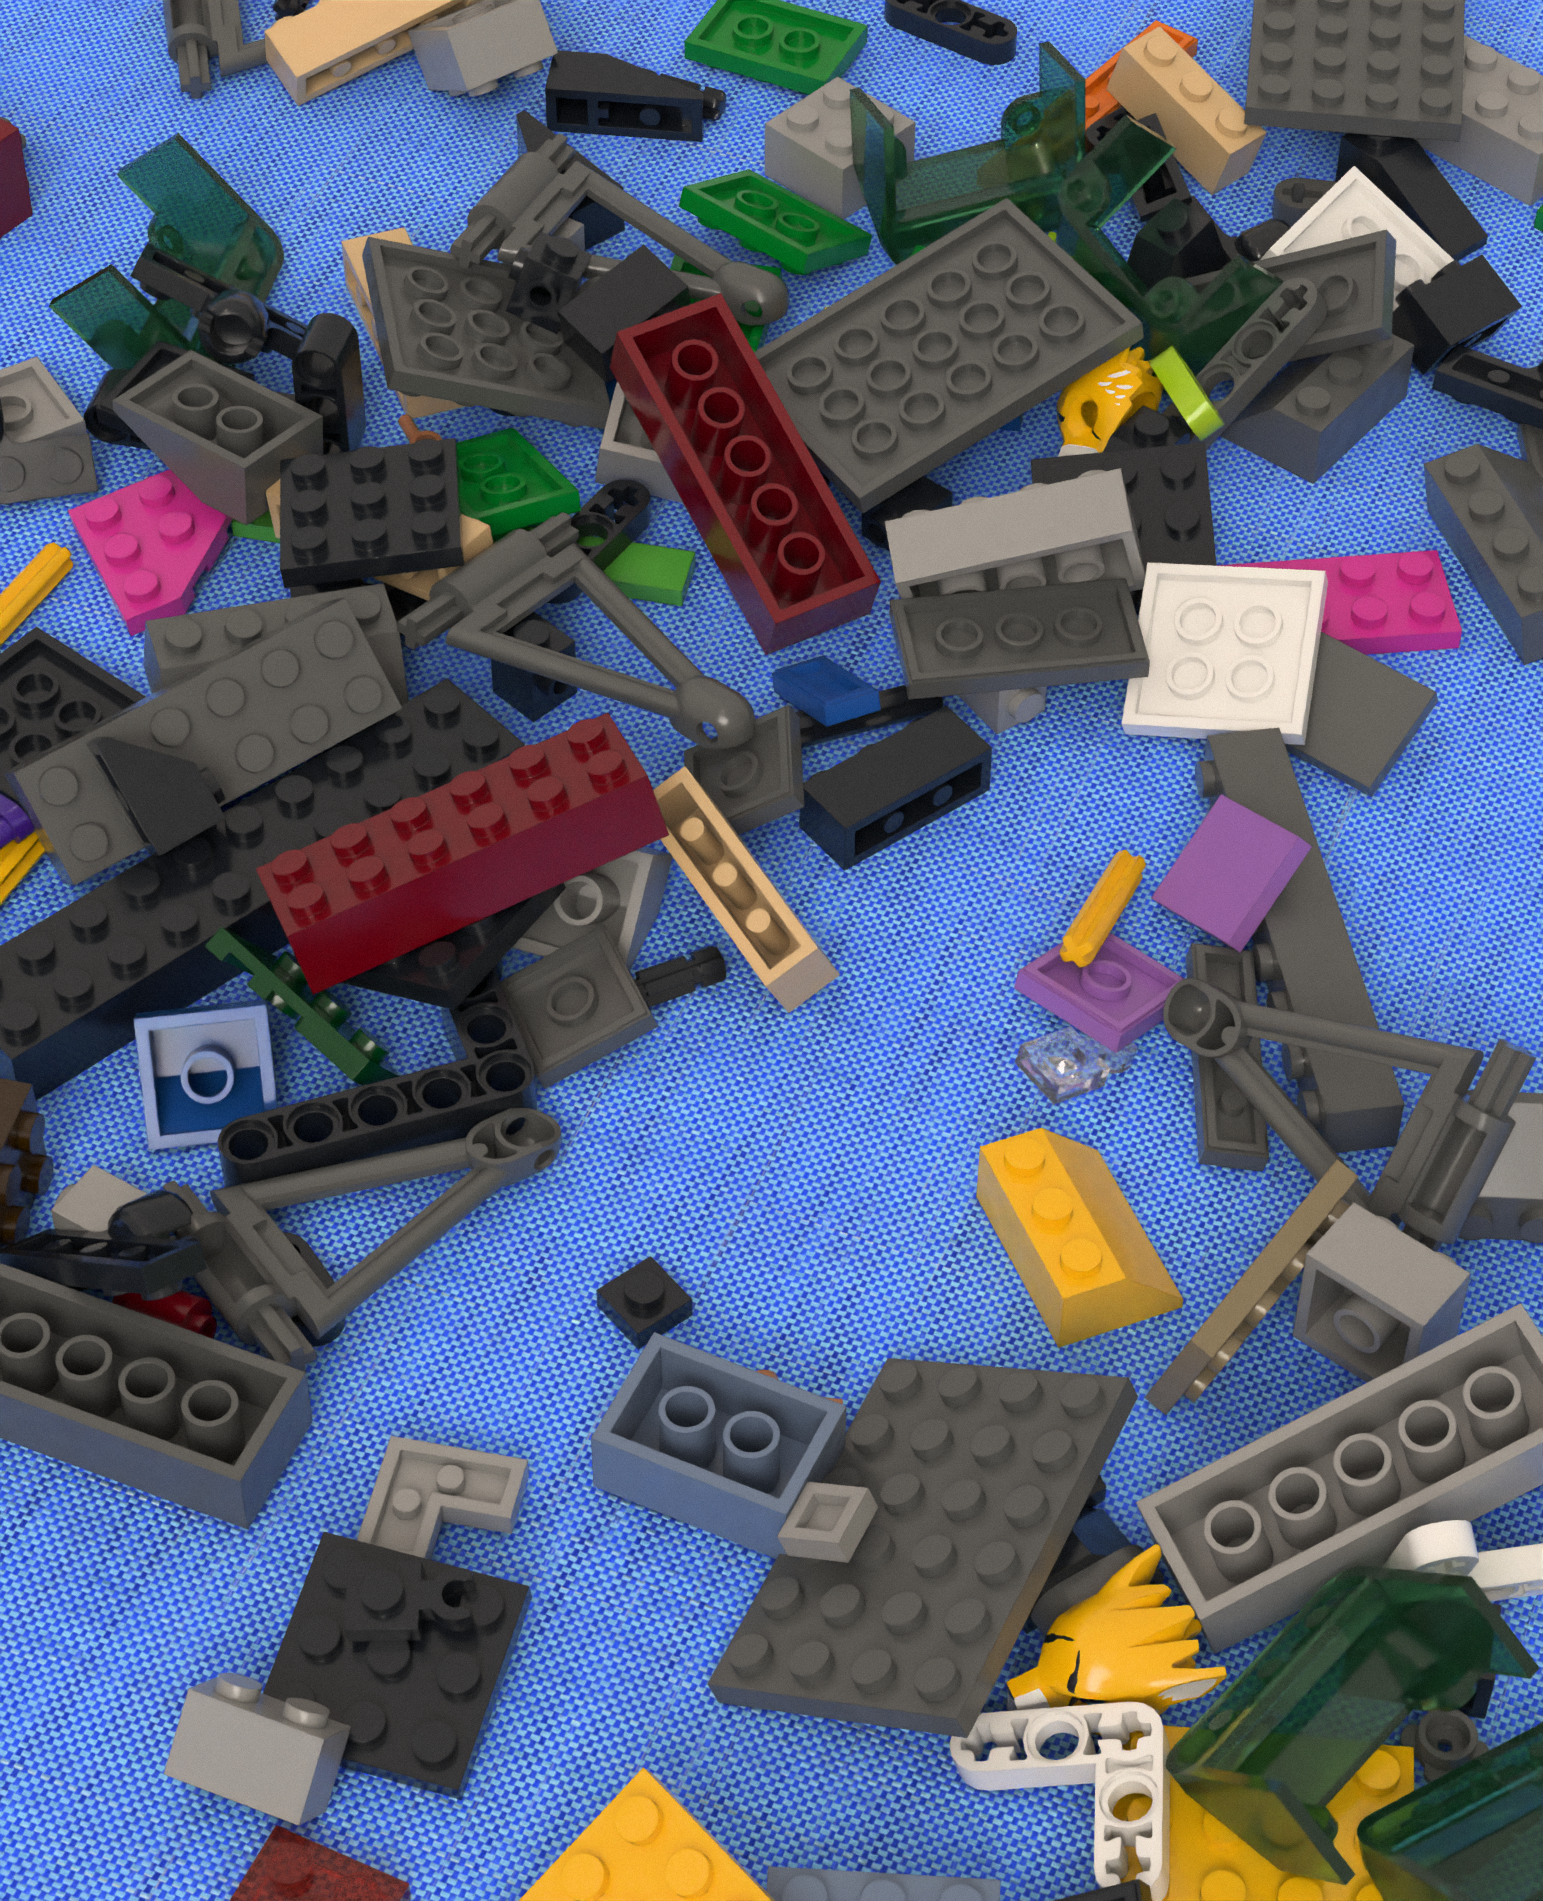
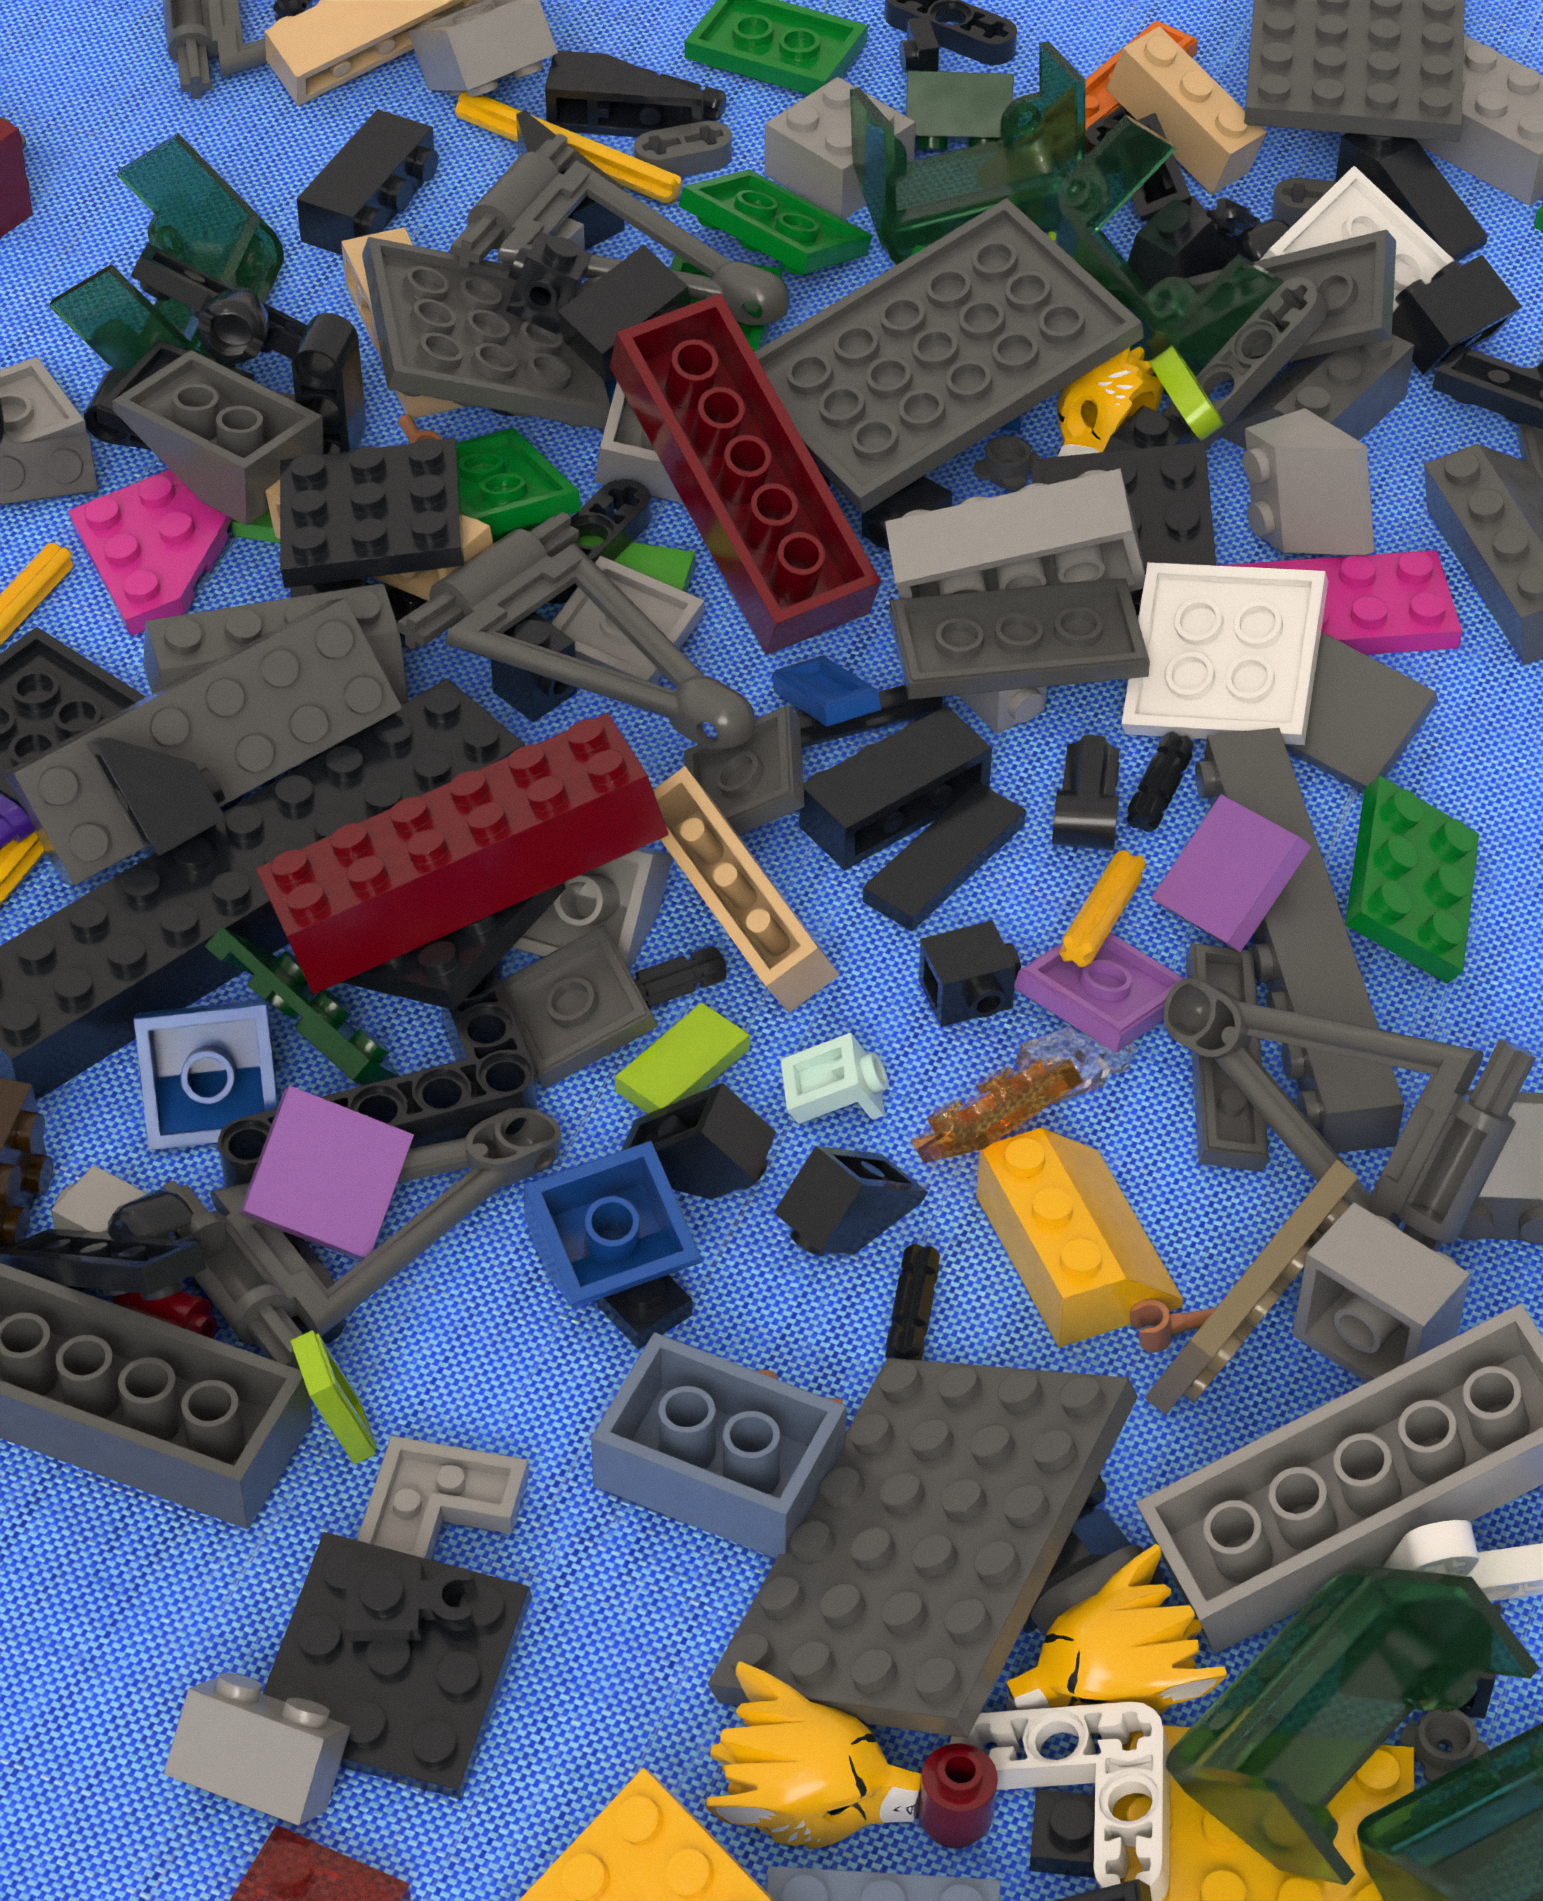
(326, 1174): none -> medium lavender tile
(334, 1396): none -> lime tile
(367, 181): none -> black brick
(603, 642): none -> light grey plate
(608, 1225): none -> blue slope
(619, 166): none -> yellow axle
(682, 1060): none -> lime tile
(686, 148): none -> dark grey beam
(707, 1142): none -> black slope
(800, 1764): none -> yellow piece
(827, 1521): light grey plate -> none
(833, 1078): none -> light aqua bracket
(846, 1200): none -> black slope
(913, 1303): none -> black axle
(921, 48): none -> black plate
(943, 856): none -> black tile
(957, 107): none -> dark green slope
(957, 1795): none -> dark red brick
(968, 973): none -> black brick
(1003, 1104): none -> clear orange plate
(1006, 462): none -> dark grey plate
(1063, 1834): none -> black plate
(1087, 802): none -> black piece
(1157, 1314): none -> nougat hand
(1159, 782): none -> black axle
(1232, 217): none -> black axle
(1308, 486): none -> light grey slope
(1413, 879): none -> green plate

